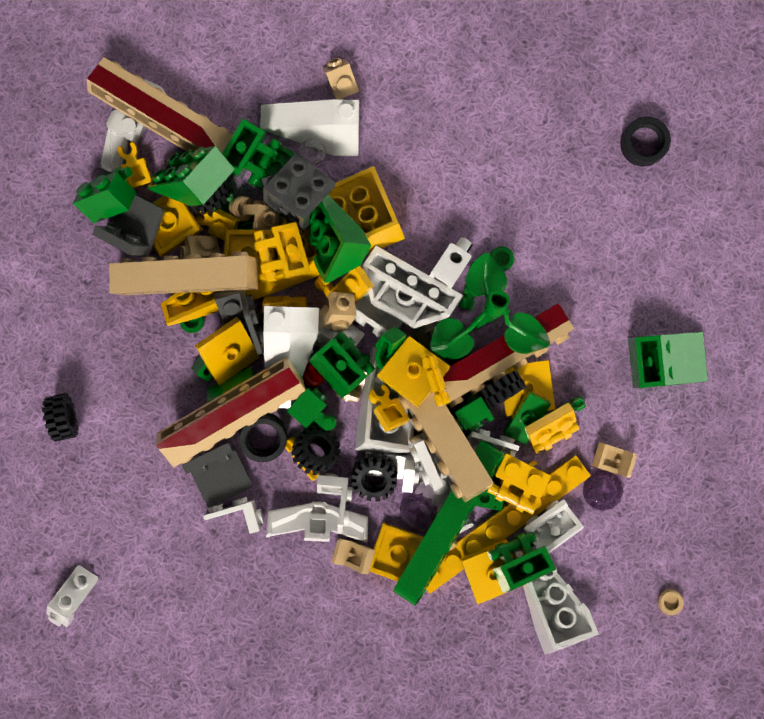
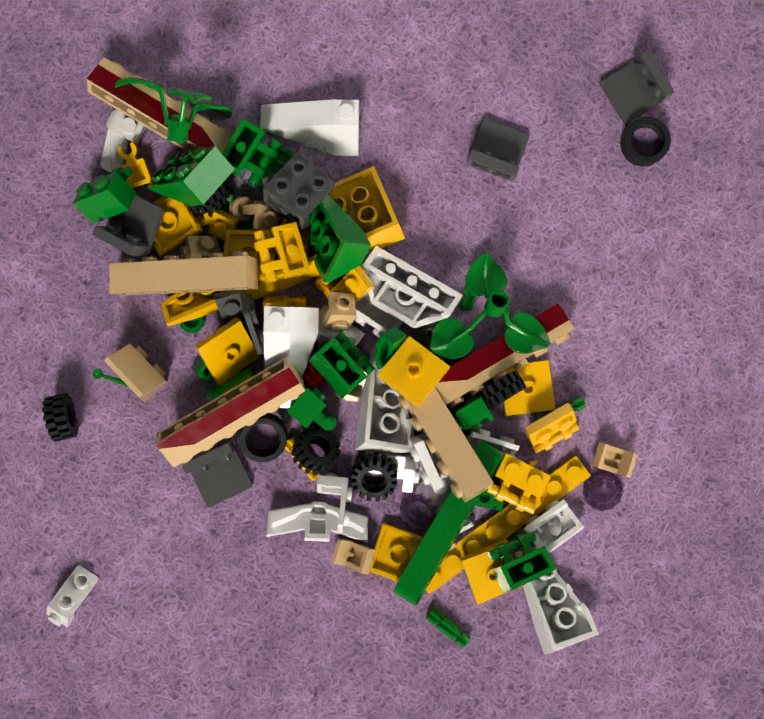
(99, 372): none -> green hinge
(136, 372): none -> tan slope
(179, 126): none -> green plant
(253, 516): white bracket -> none
(340, 78): tan bracket -> none
(388, 412): yellow plate -> none
(435, 380): yellow axle -> none
(448, 271): white torso -> none
(448, 627): none -> green axle
(485, 321): green tile -> none
(498, 150): none -> dark grey bracket
(503, 257): green tile -> none
(529, 410): green plate -> none
(637, 87): none -> dark grey bracket
(667, 360): slope -> none
(670, 602): tan tile -> none

